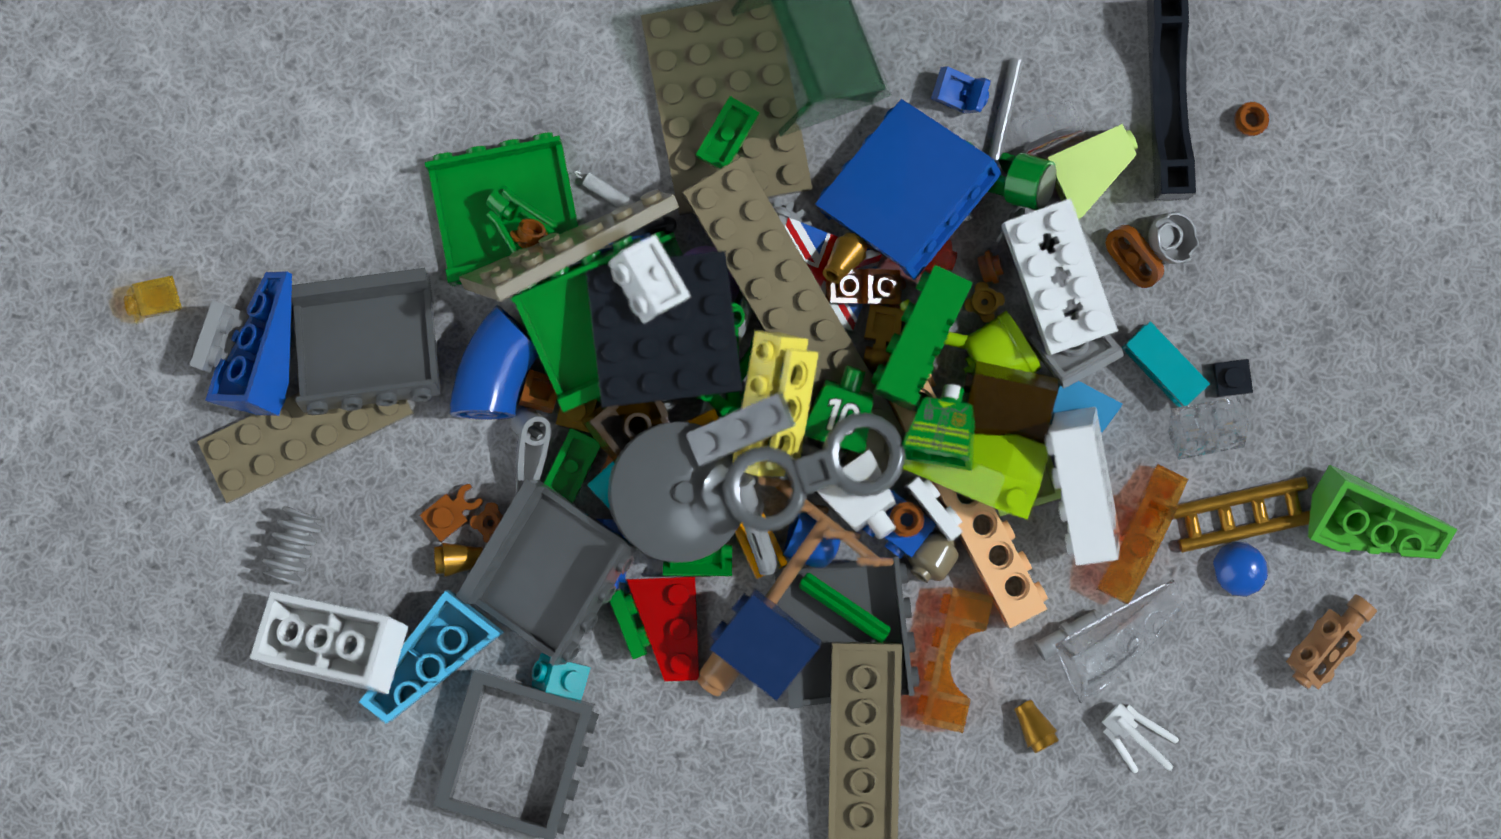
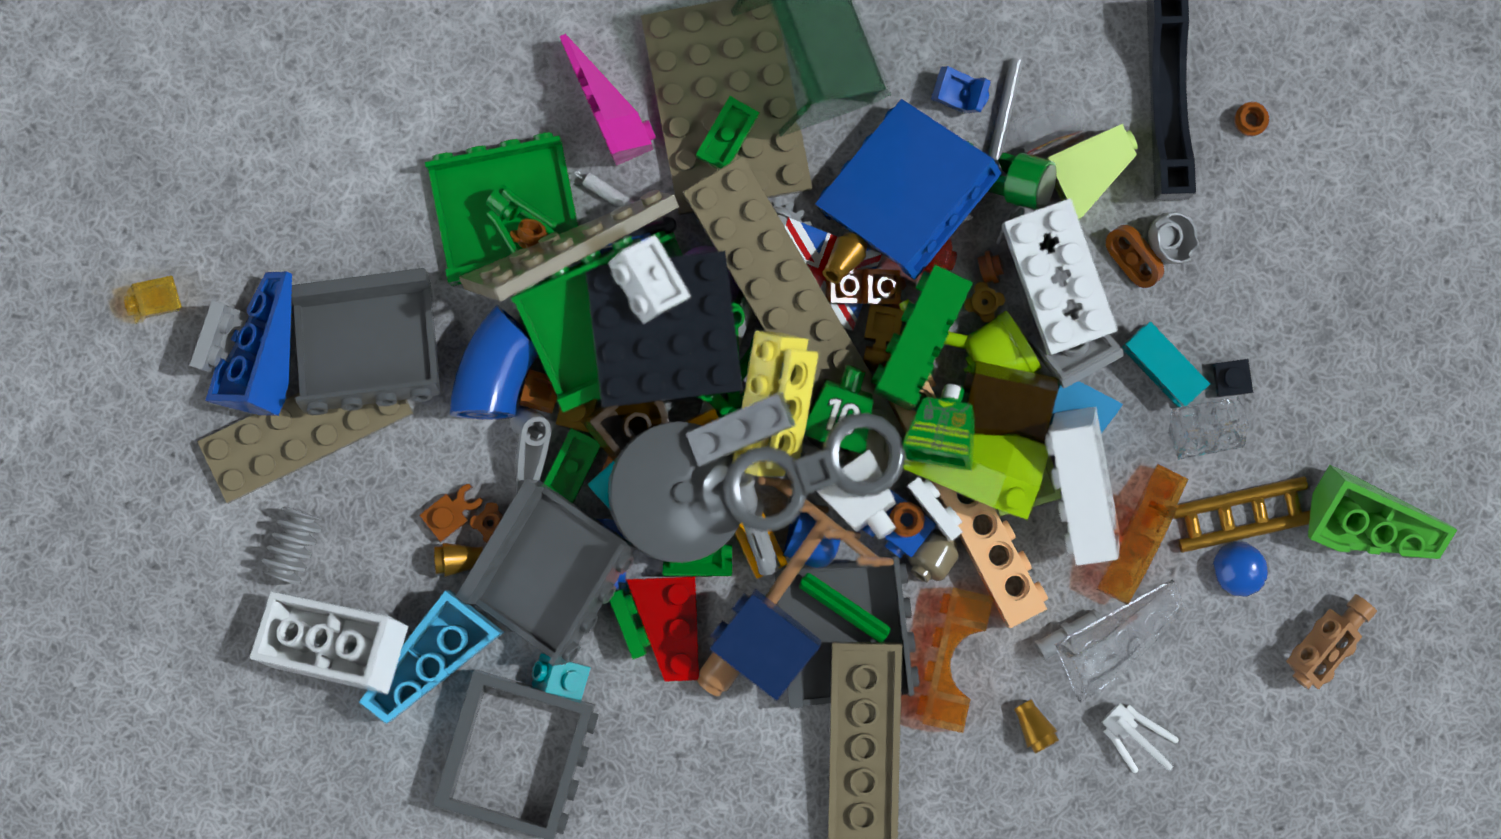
(616, 118): none -> dark pink wedge

